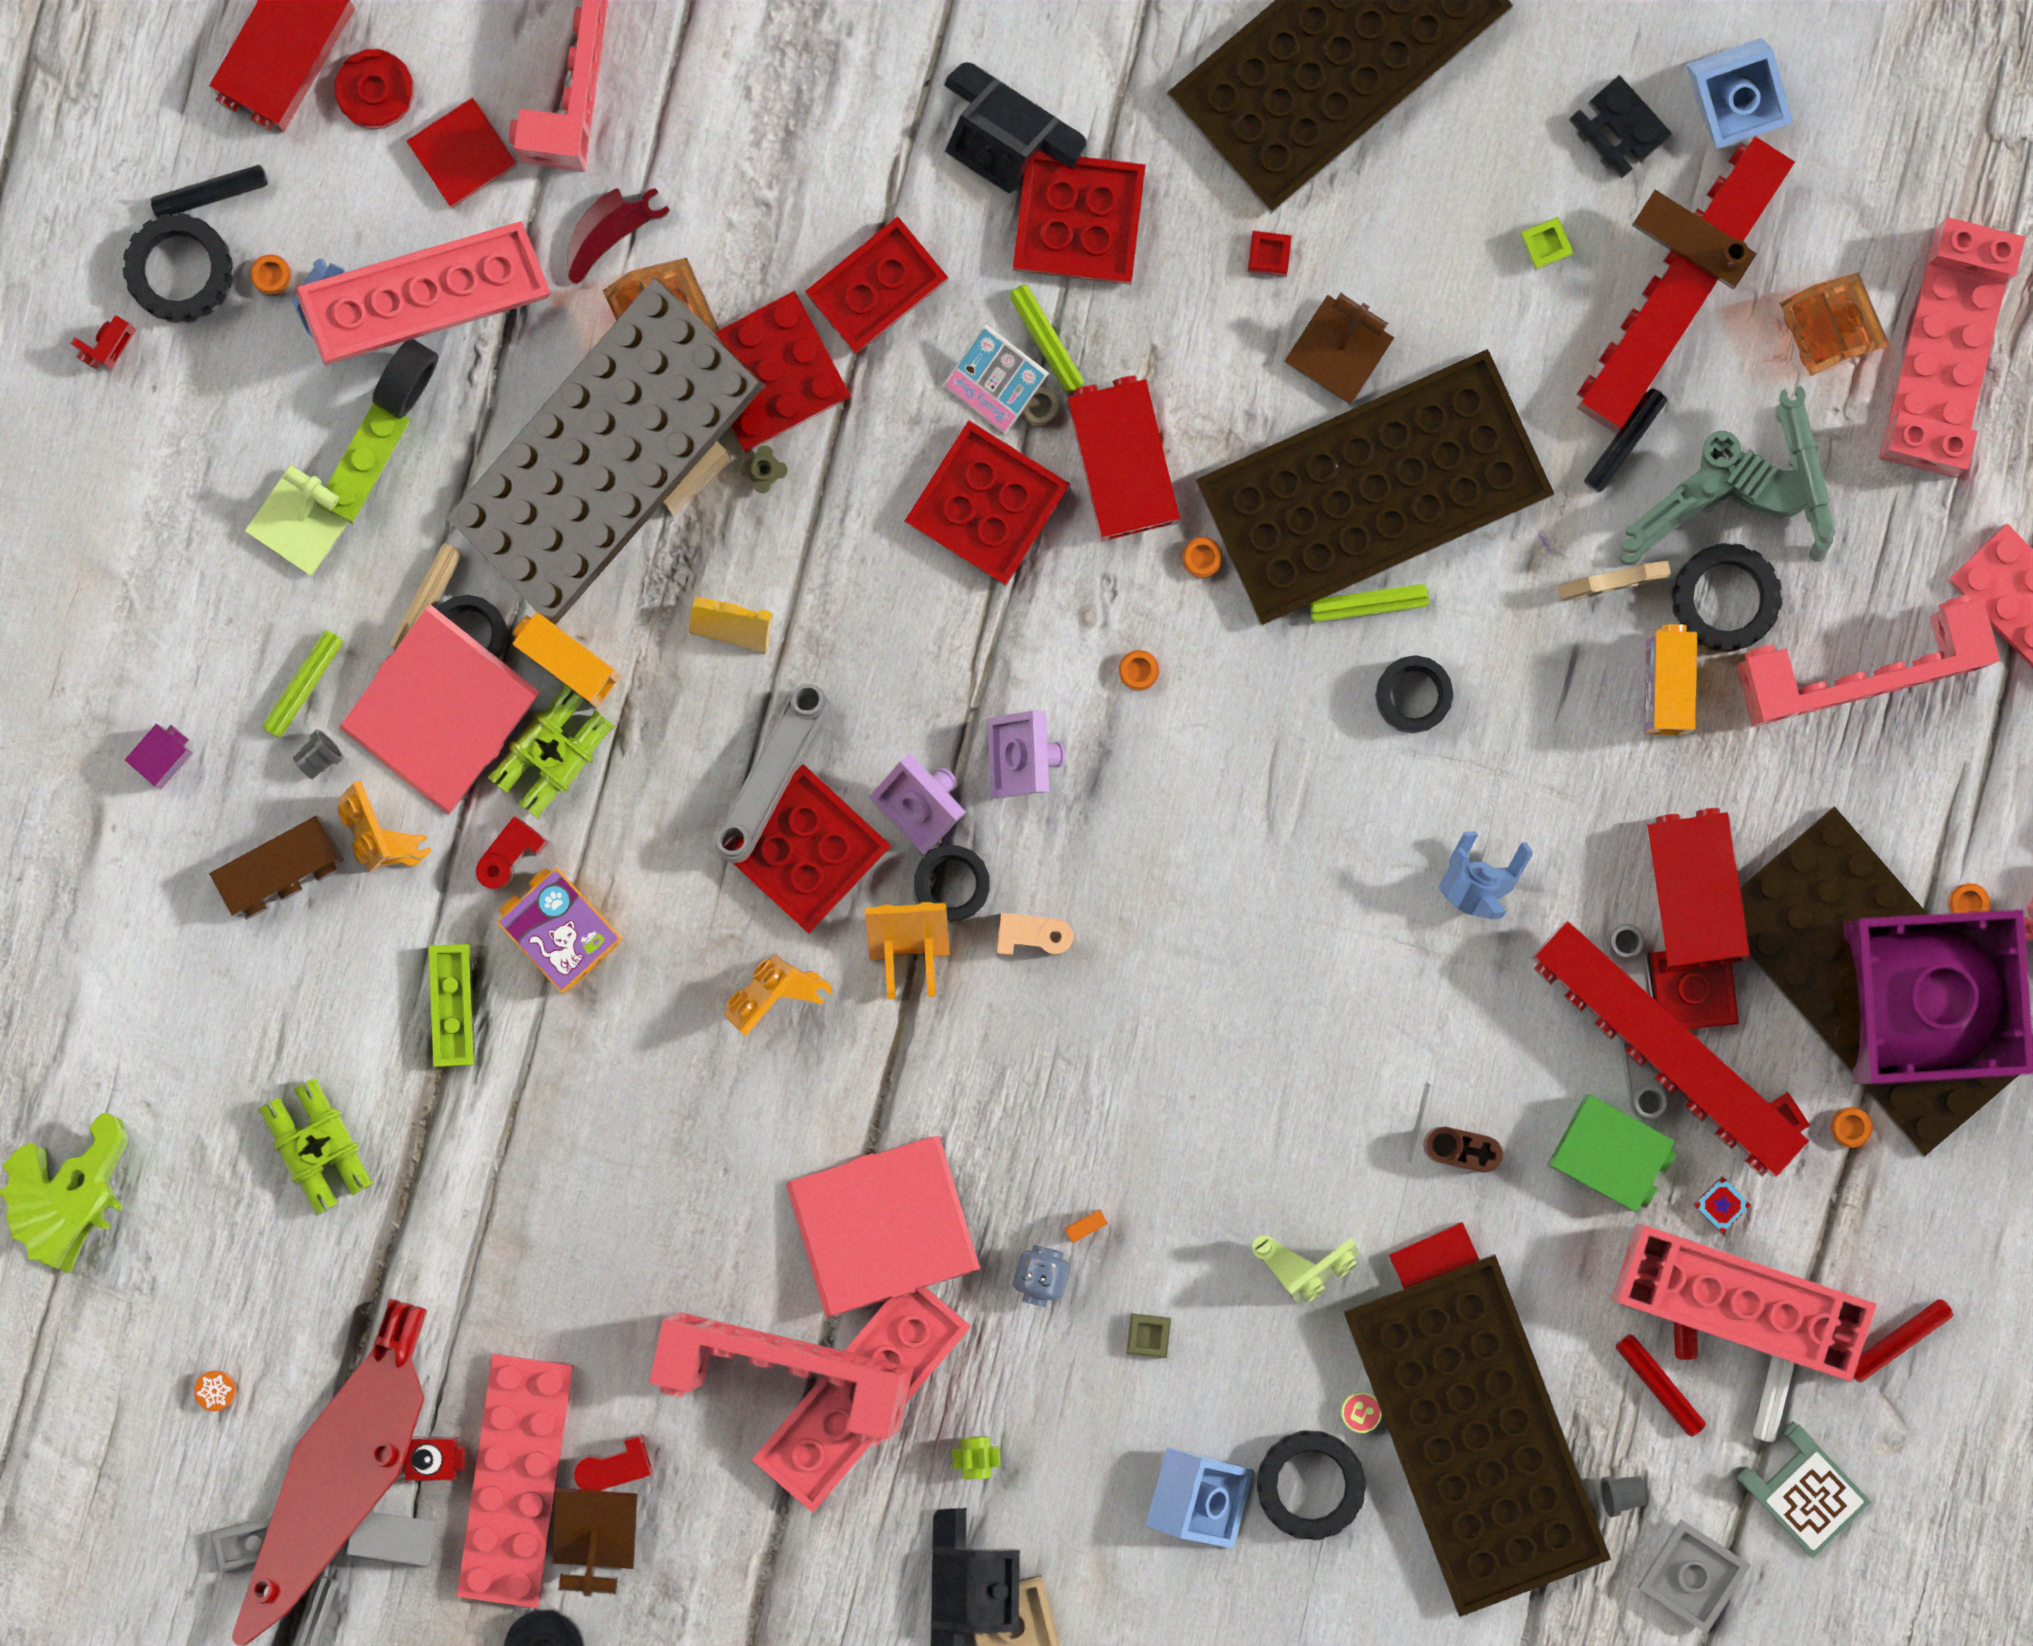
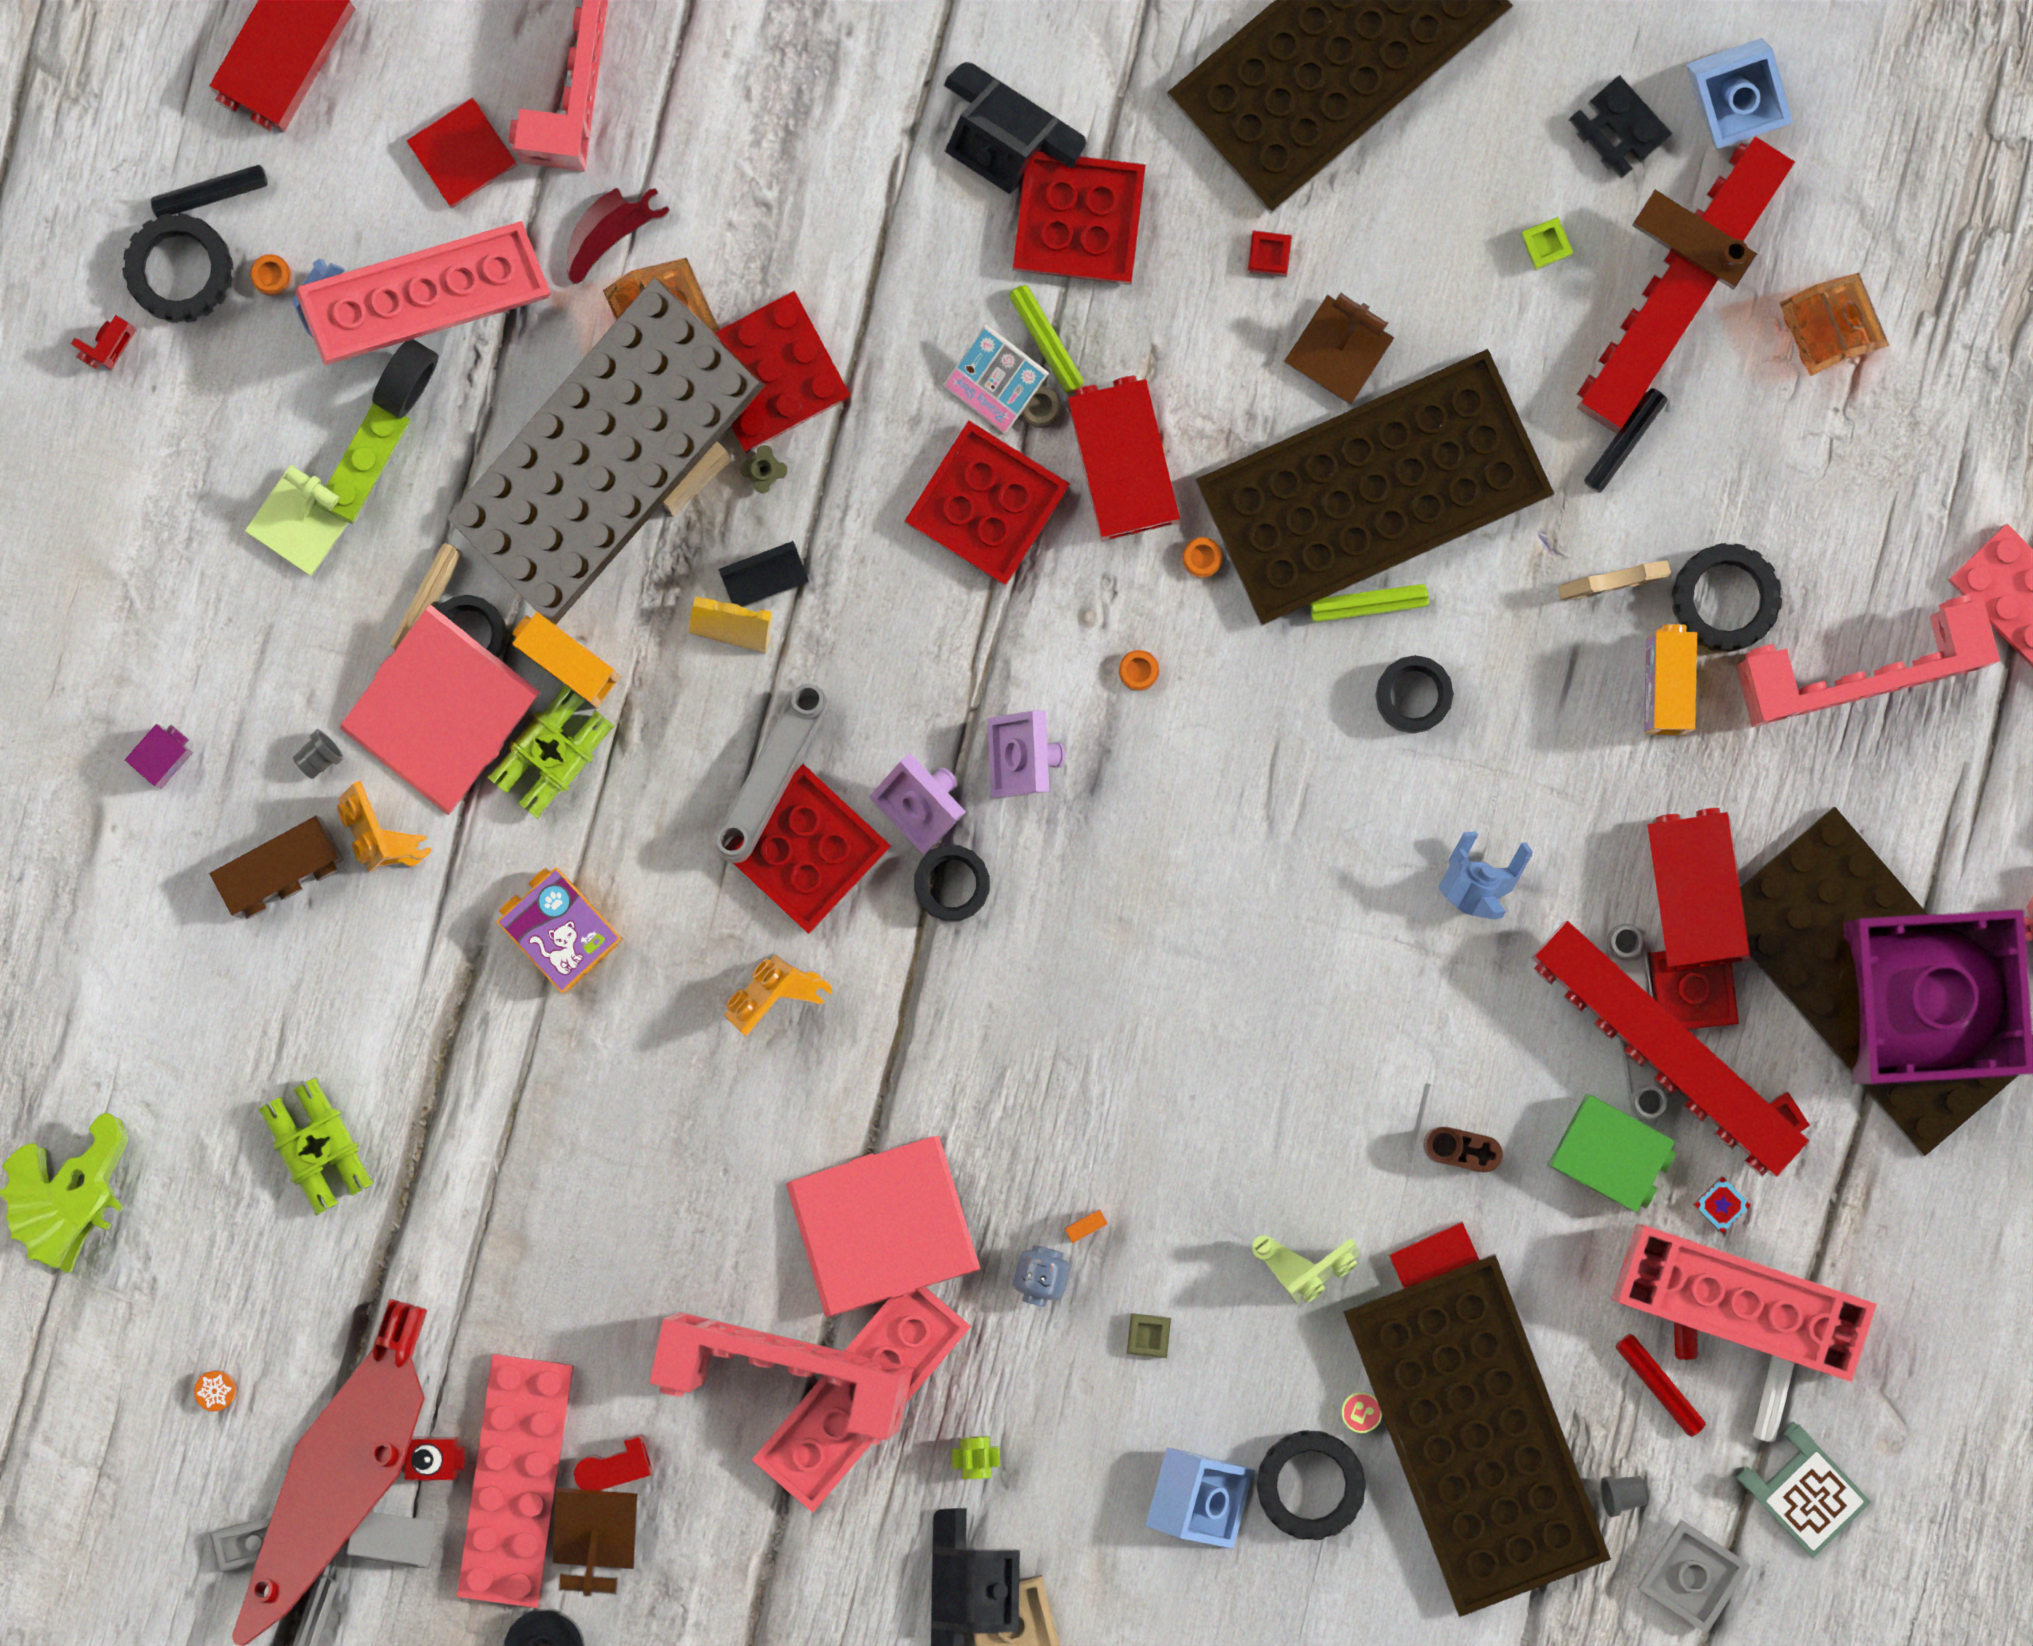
(302, 683): lime axle -> none
(374, 89): red tile -> none
(451, 1005): lime plate -> none
(498, 863): red leg -> none
(764, 575): none -> black panel
(876, 285): red plate -> none
(907, 931): light orange plate -> none
(1048, 934): light nougat leg -> none
(1749, 482): sand green piece -> none
(1851, 1127): orange tile -> none
(1902, 1339): red axle -> none
(1949, 347): coral plate -> none
(1968, 898): orange tile -> none

